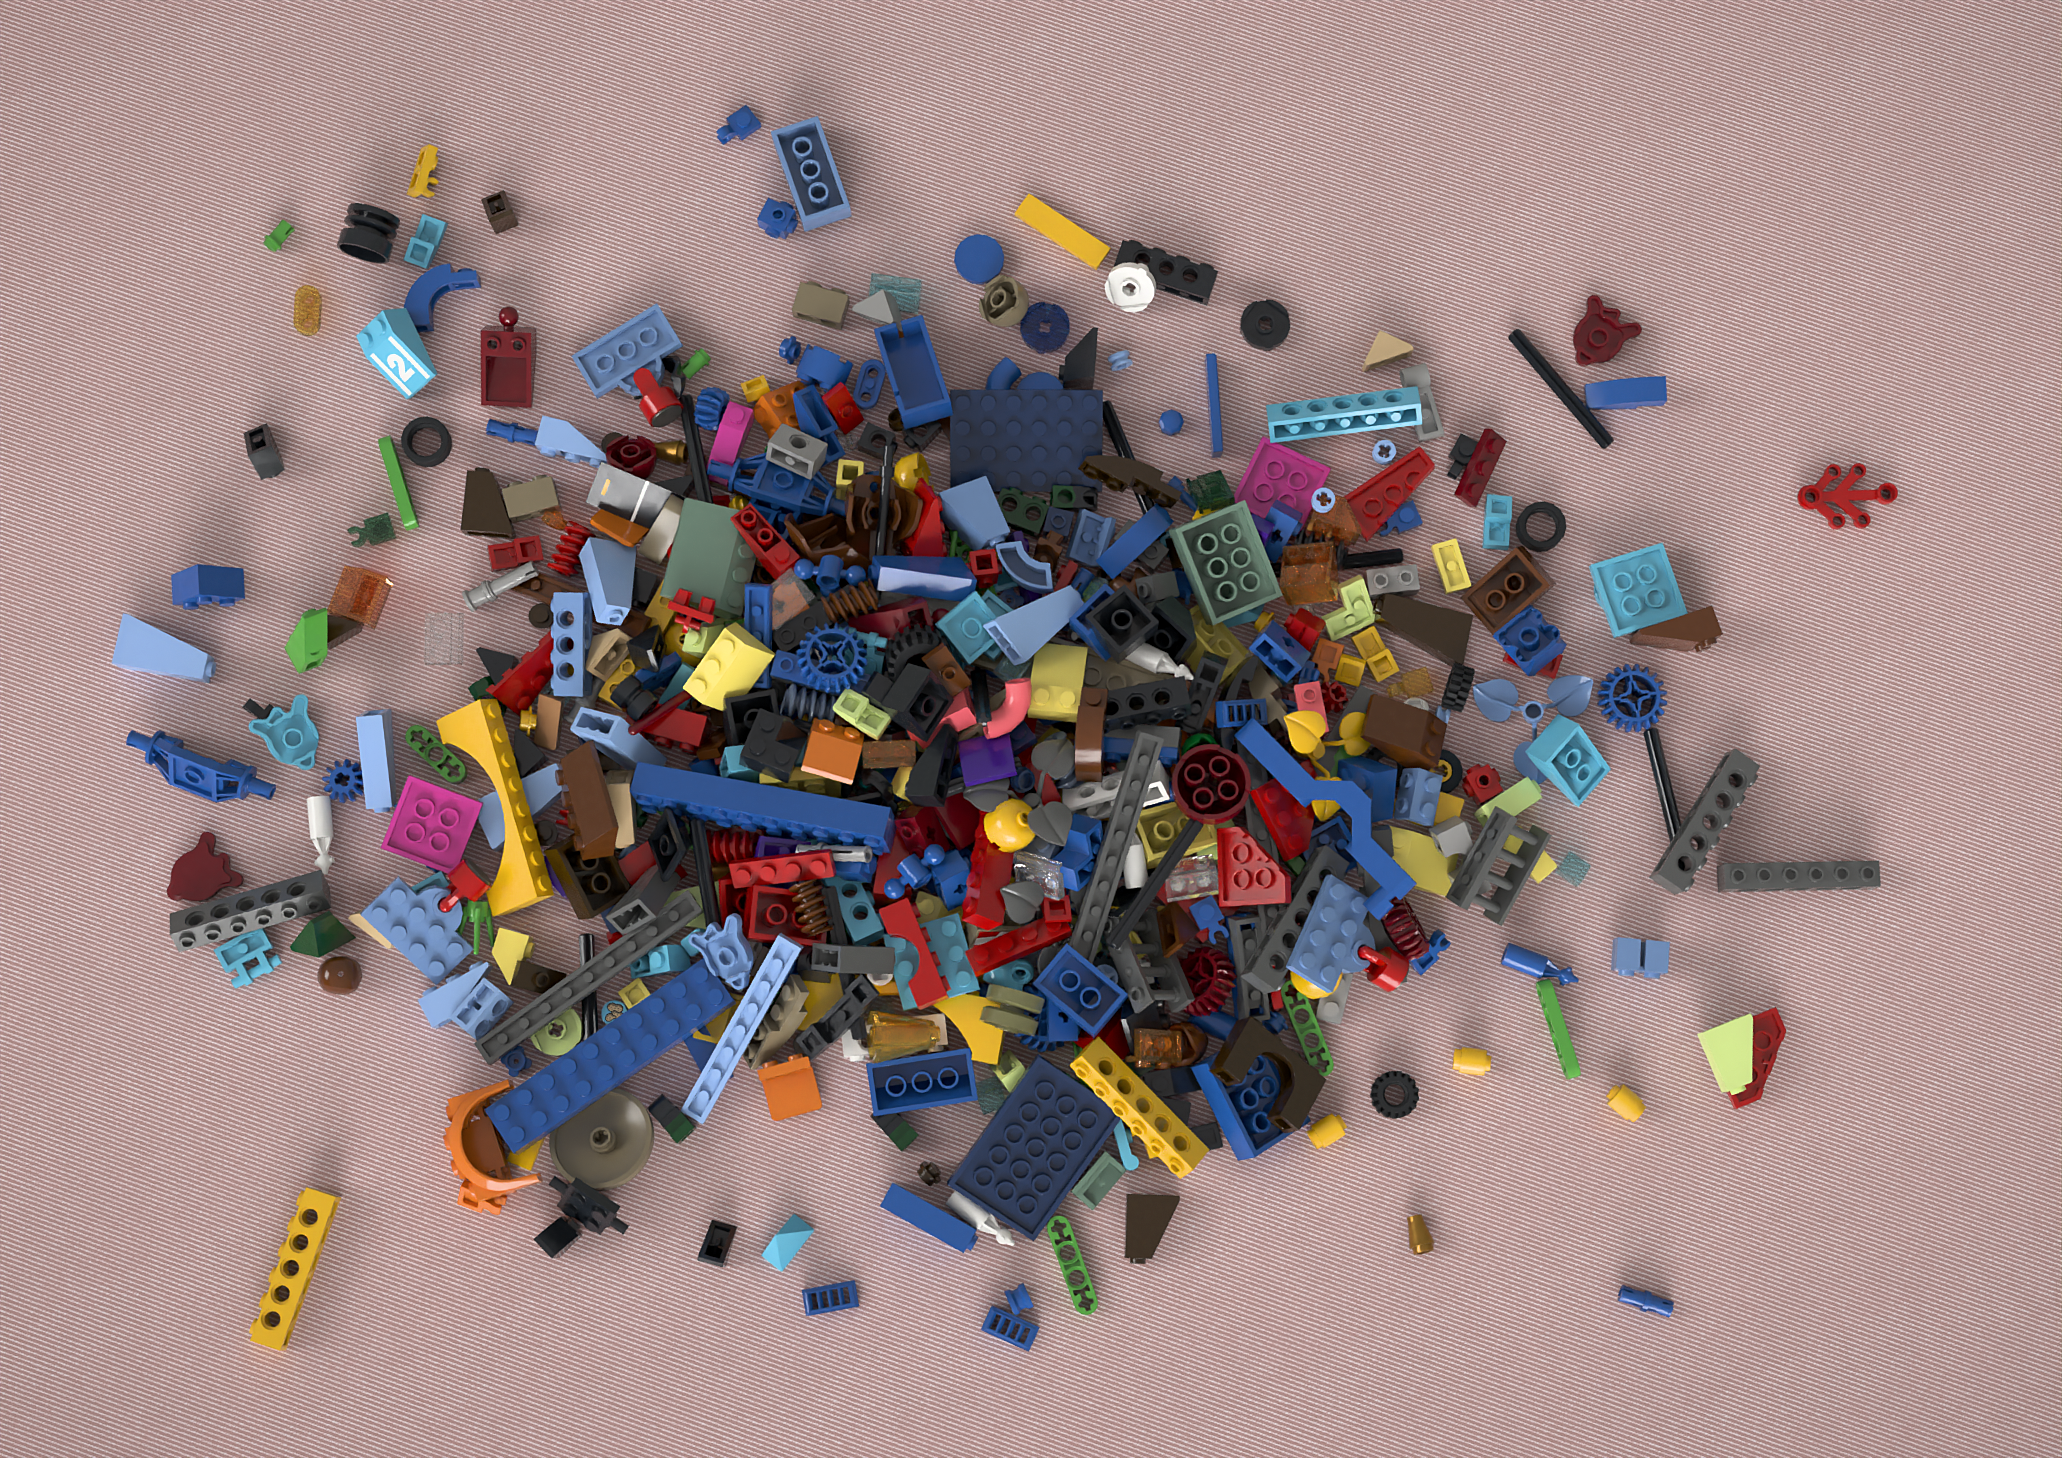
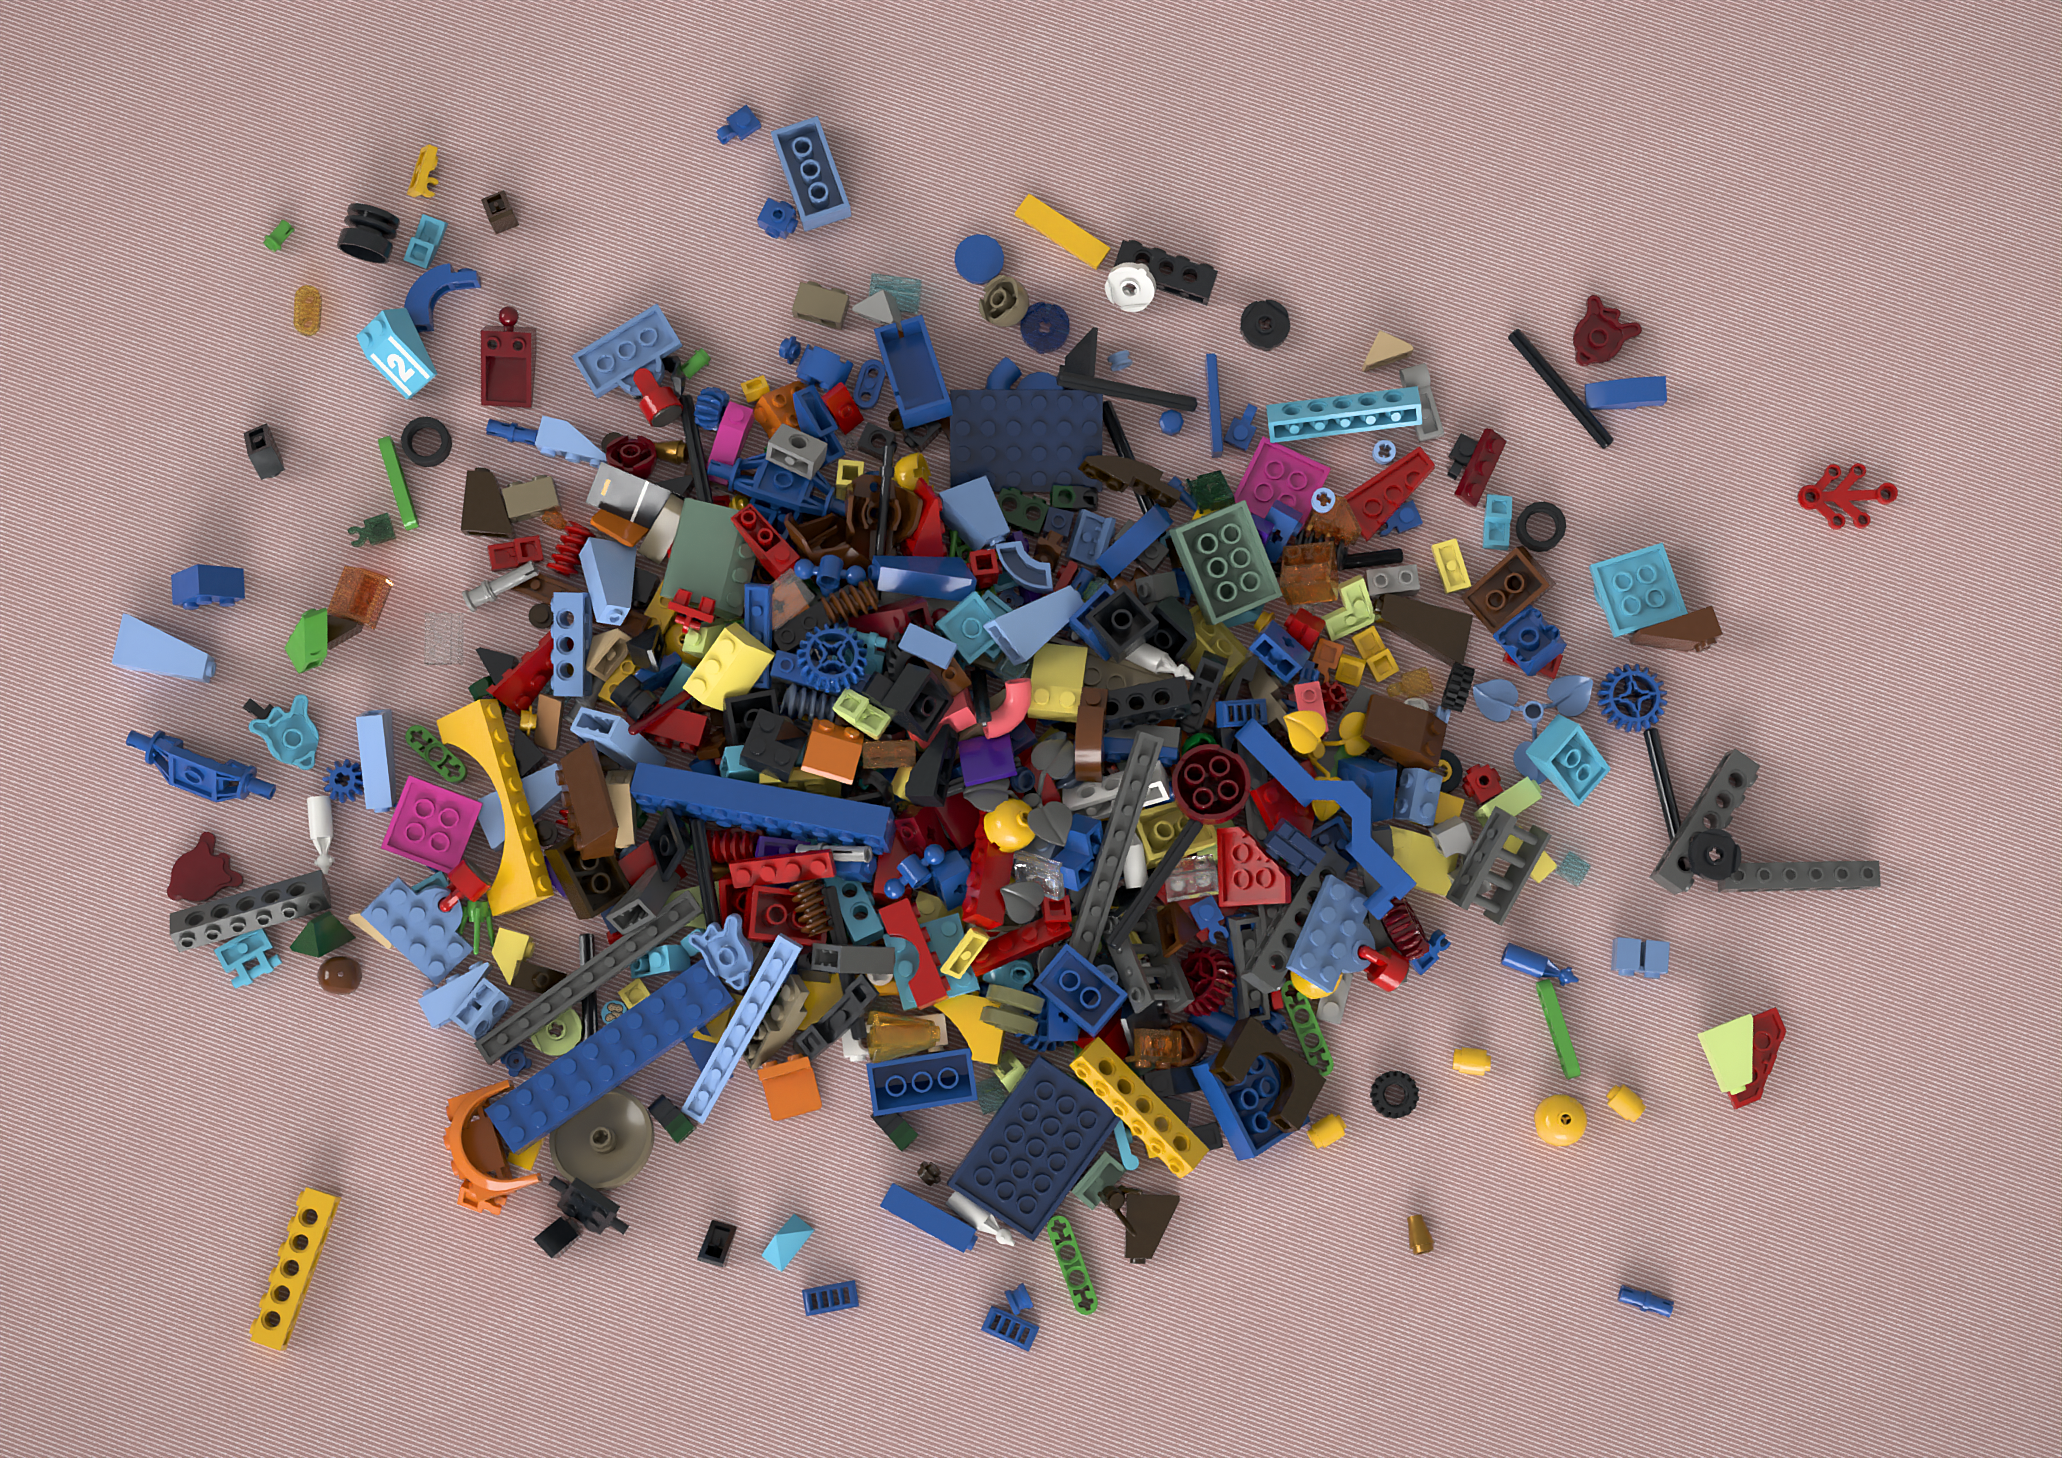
(928, 646): none -> medium blue tile
(965, 952): none -> light yellow slope
(1115, 1198): none -> dark brown plant
(1126, 391): none -> black axle
(1240, 431): none -> blue plate
(1294, 847): none -> dark blue brick
(1549, 1116): none -> yellow cylinder
(1725, 846): none -> black plate

